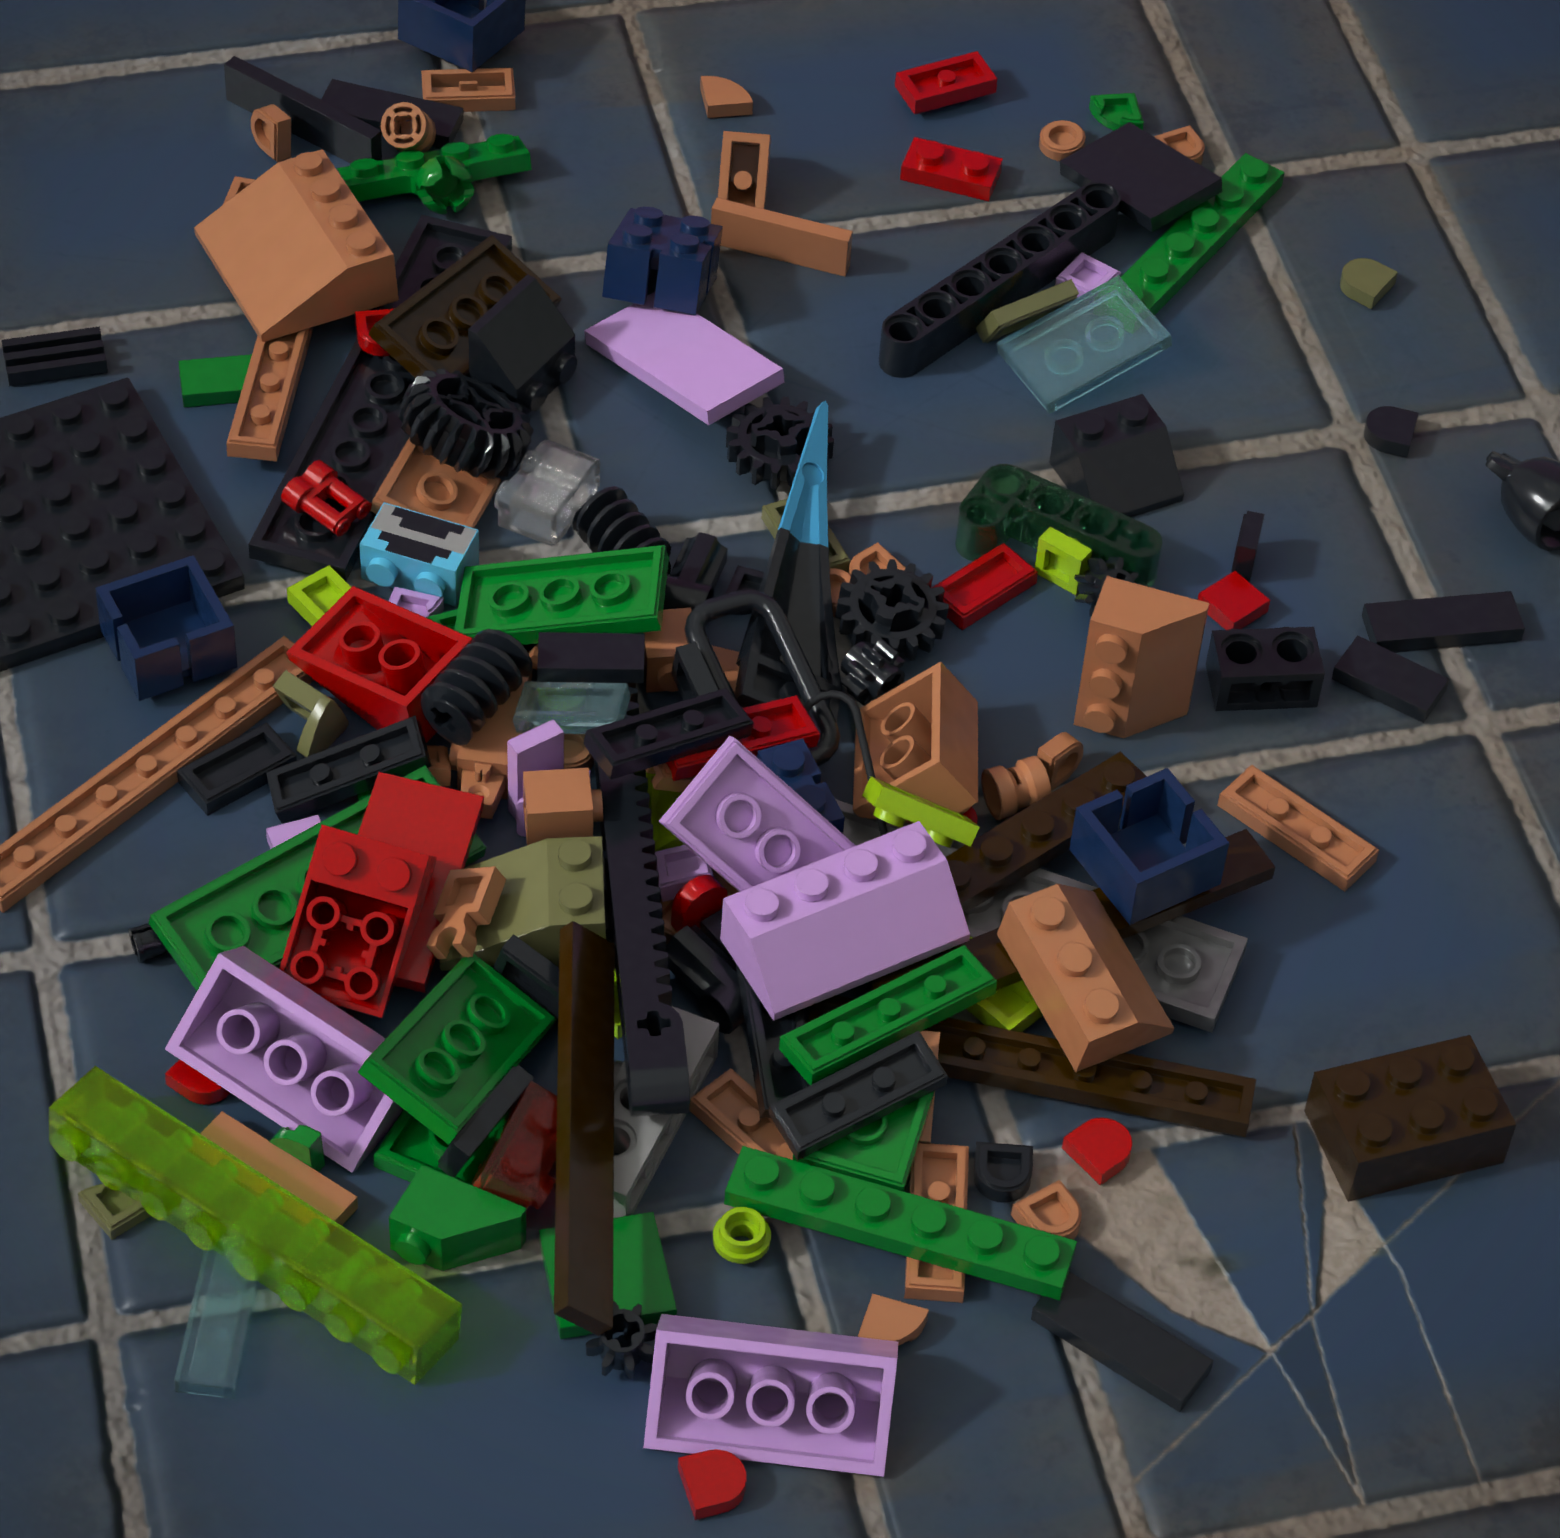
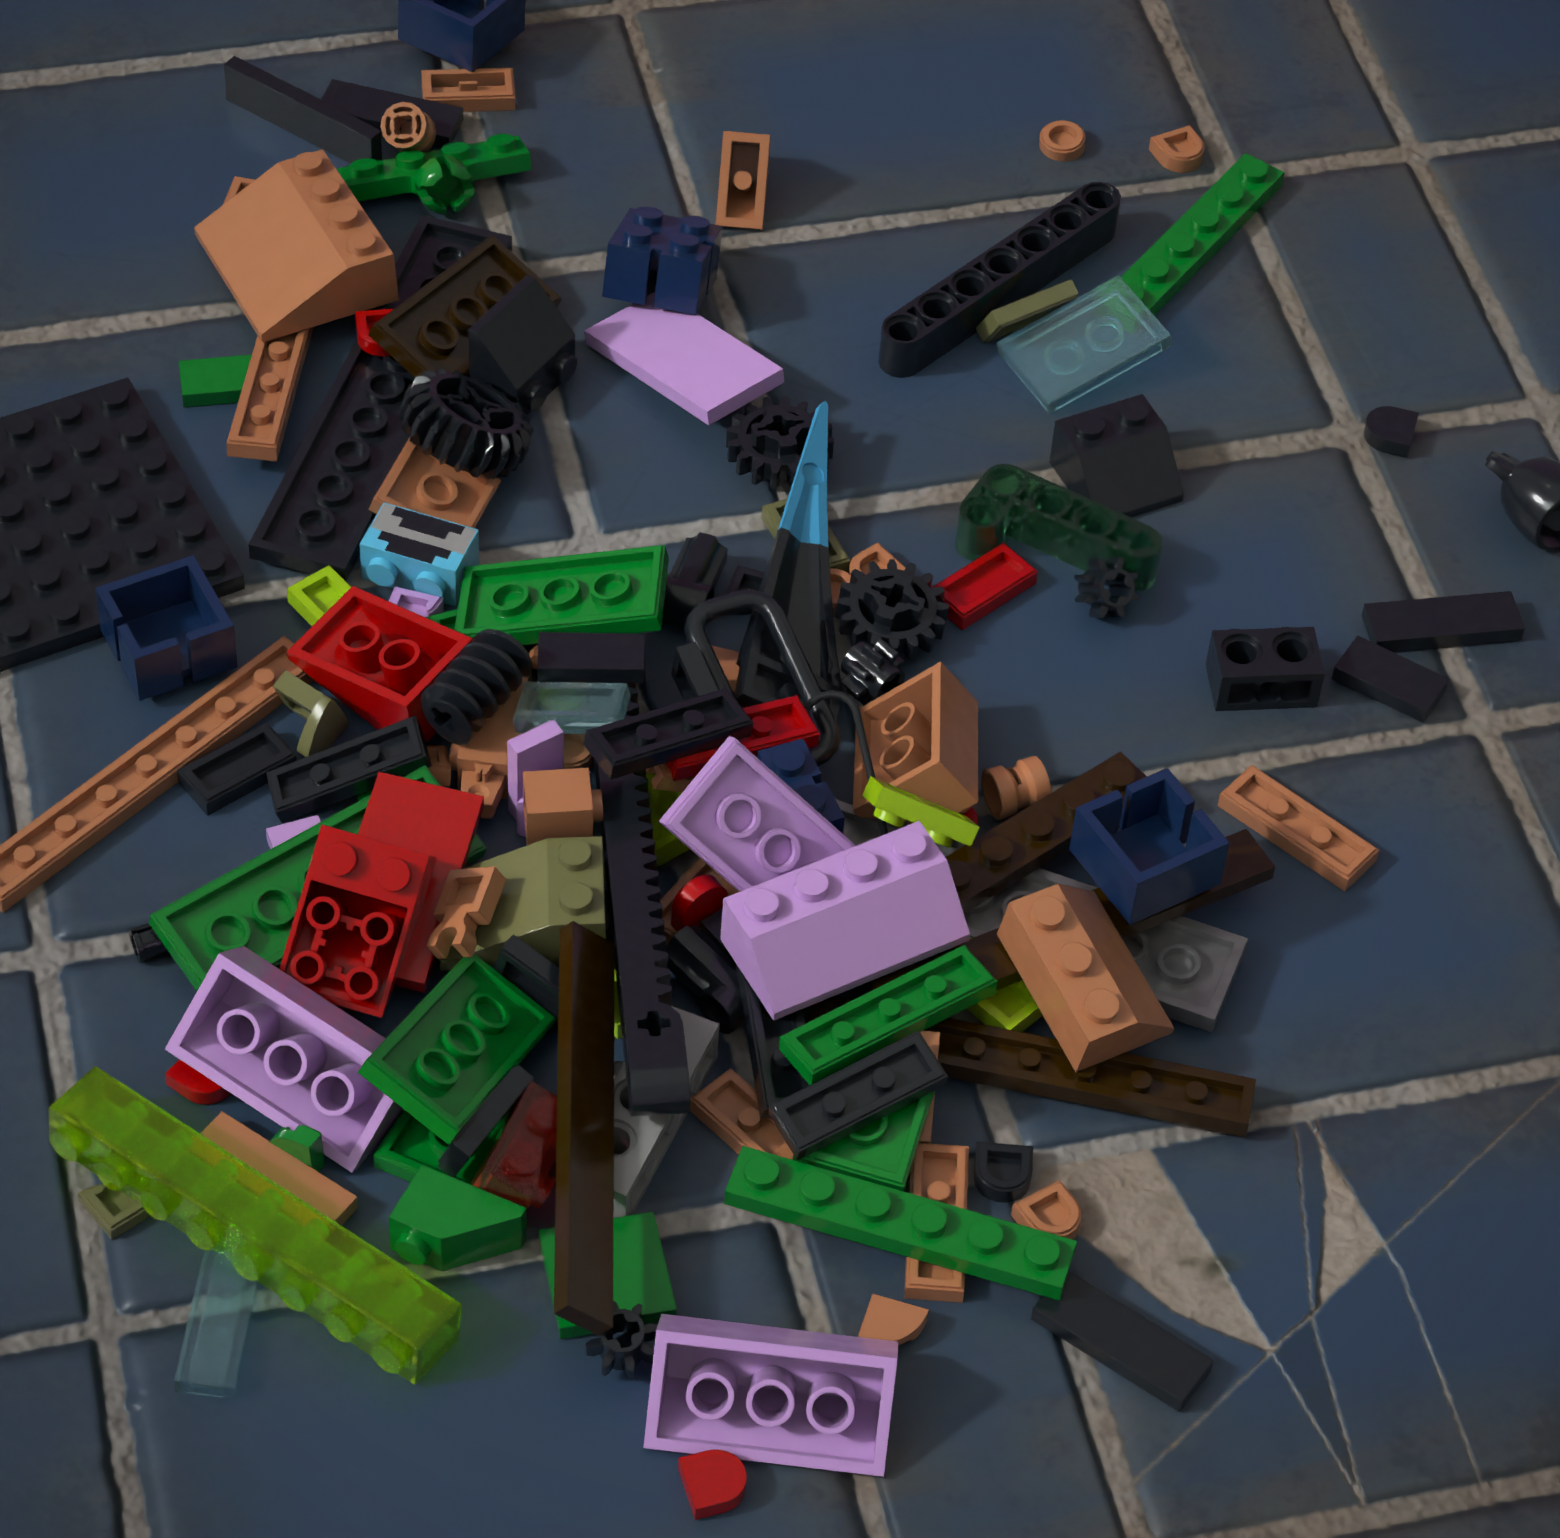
(54, 356): black tile -> none
(272, 131): nougat tile -> none
(318, 483): red piece -> none
(547, 492): clear brick -> none
(613, 523): black piece -> none
(661, 648): nougat brick -> none
(676, 868): lavender tile -> none
(724, 97): nougat tile -> none
(742, 1222): lime plate -> none
(783, 237): nougat tile -> none
(946, 82): red plate -> none
(951, 169): red plate -> none
(1060, 757): nougat tile -> none
(1061, 559): lime plate -> none
(1087, 273): lavender tile -> none
(1099, 1147): red tile -> none
(1116, 110): green tile -> none
(1139, 658): nougat slope -> none
(1151, 176): black tile -> none
(1234, 602): red tile -> none
(1247, 544): black tile -> none
(1366, 281): olive tile -> none
(1409, 1117): dark brown brick -> none

